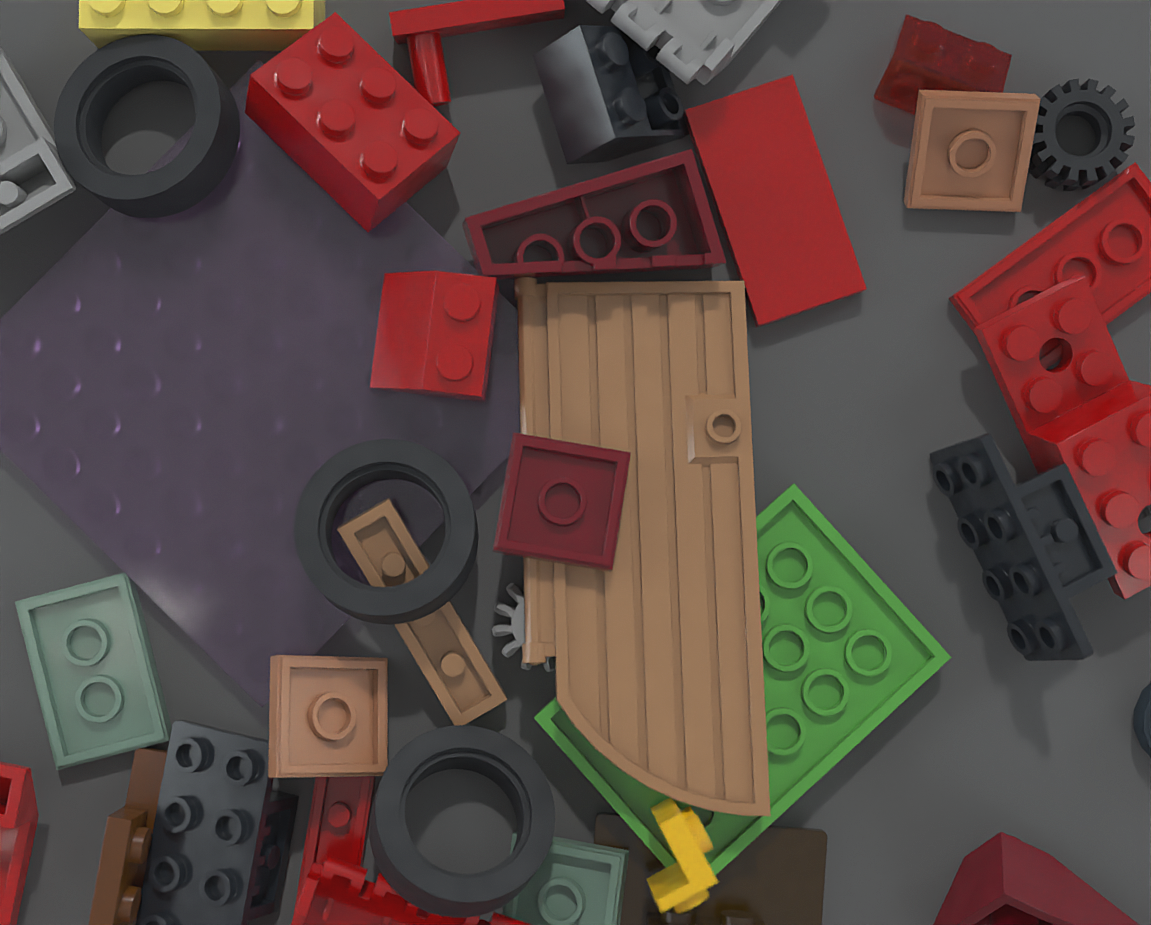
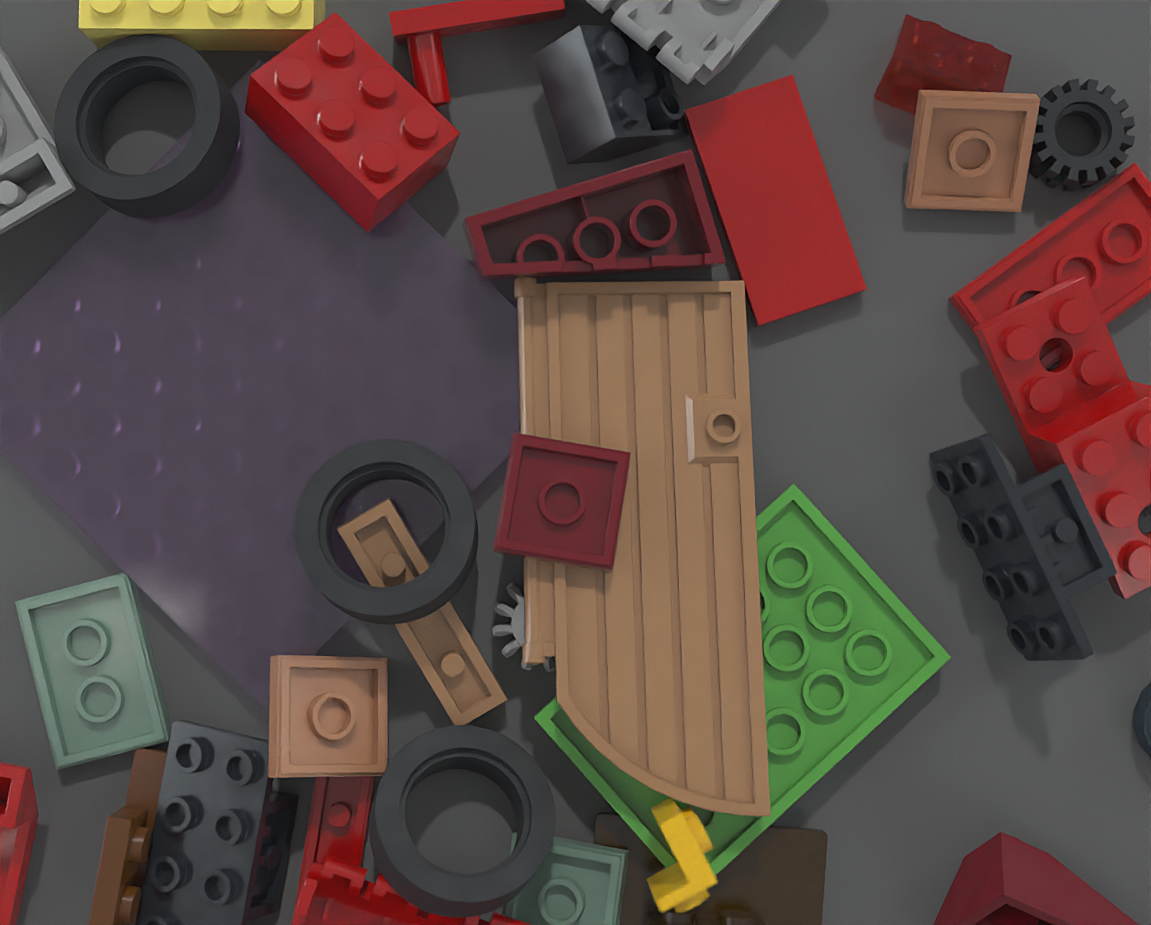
(435, 334): red slope -> none

